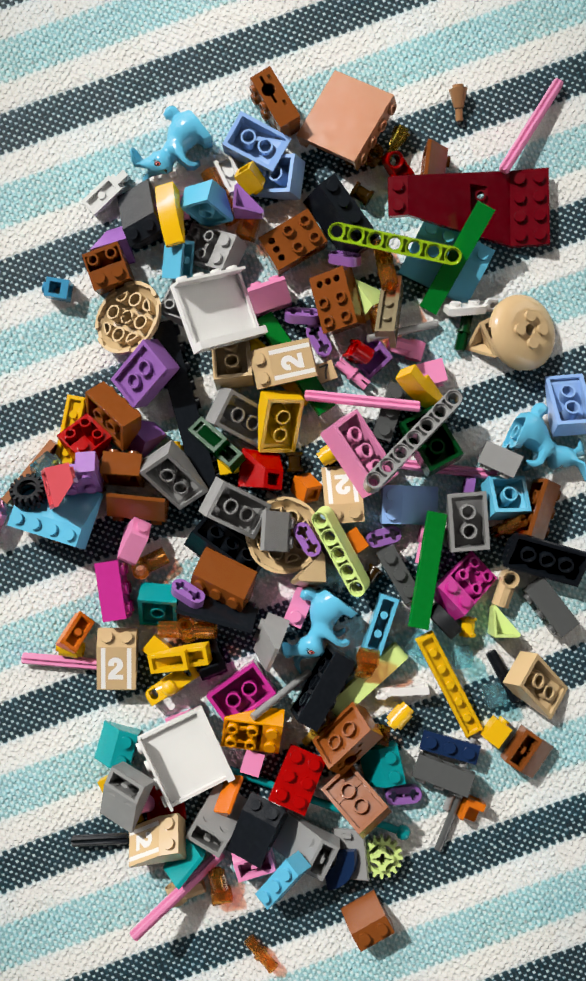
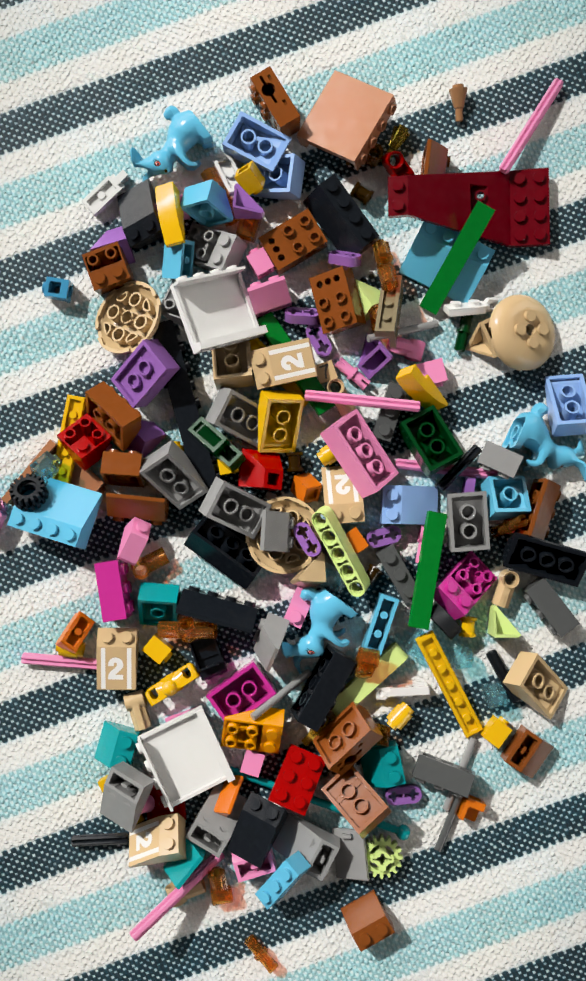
(57, 482): coral slope -> none
(87, 474): medium lavender brick -> none
(136, 705): none -> tan piece
(180, 658): yellow slope -> none
(187, 593): medium lavender beam -> none
(224, 579): dark orange slope -> none
(260, 262): none -> bright pink brick
(342, 409): none -> piece
(343, 868): dark blue tile -> none
(358, 352): red piece -> none
(386, 237): lime beam -> none
(419, 434): light grey beam -> none
(450, 746): dark blue plate -> none
(459, 467): none -> black axle

